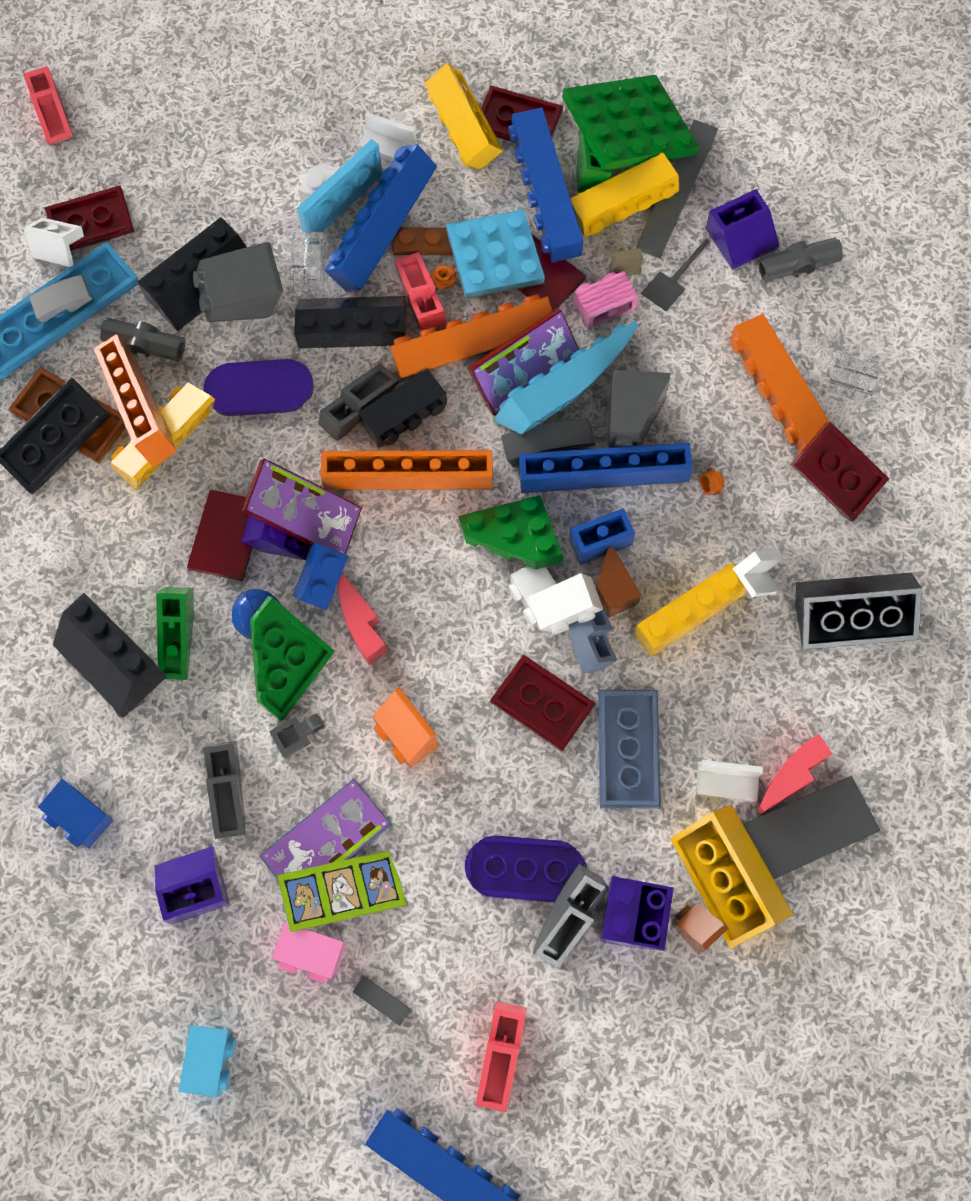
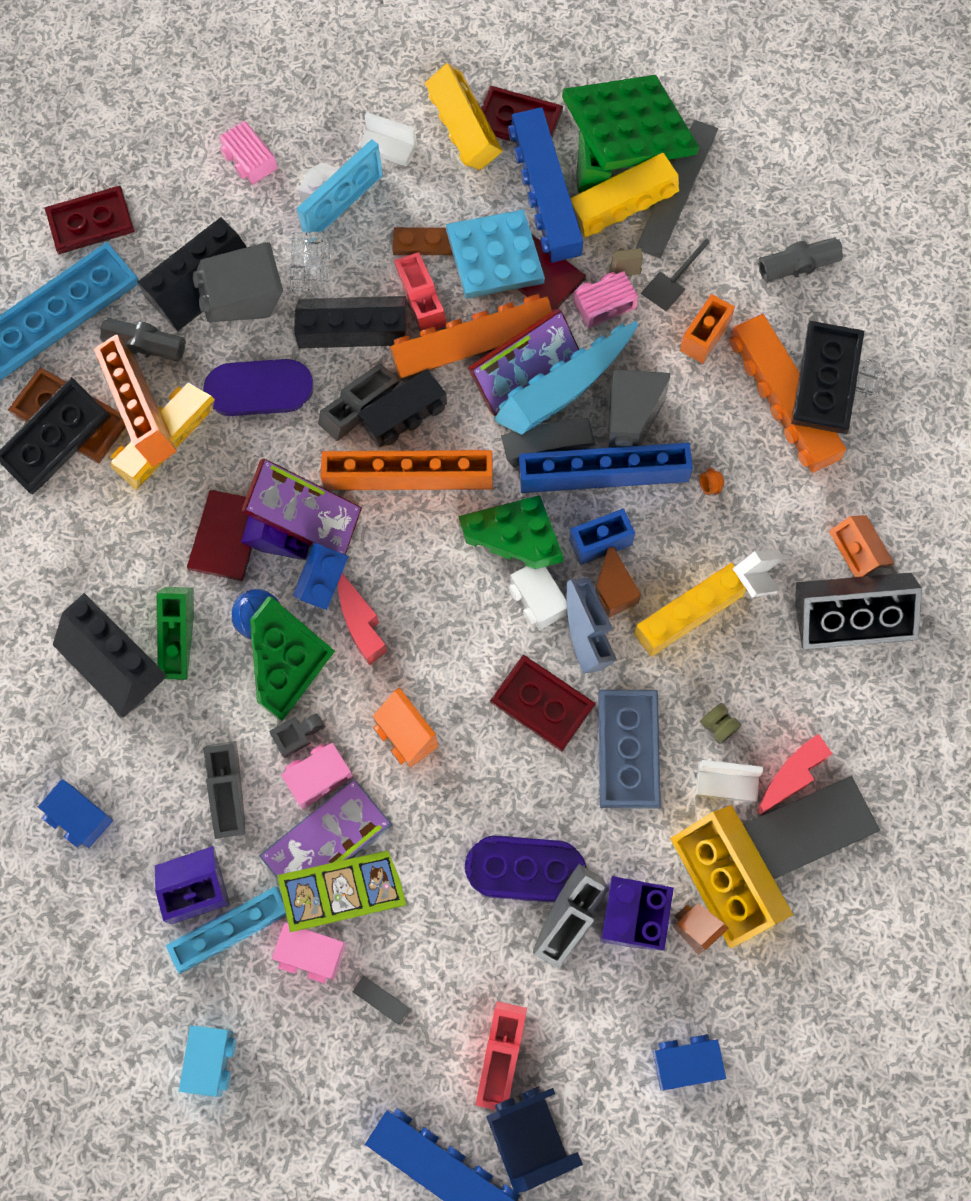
(48, 105): coral slope -> none
(51, 239): white panel -> none
(66, 294): light grey slope -> none
(227, 930): none -> medium azure tile
(248, 153): none -> bright pink brick
(316, 775): none -> bright pink brick
(380, 218): blue brick -> none
(443, 283): orange plate -> none
(530, 1141): none -> dark blue panel
(566, 603): white brick -> none
(688, 1063): none -> blue brick
(707, 328): none -> orange brick
(720, 723): none -> olive wheel
(743, 229): dark purple slope -> none
(827, 377): none -> black tile
(839, 471): dark red tile -> none
(860, 545): none -> orange panel

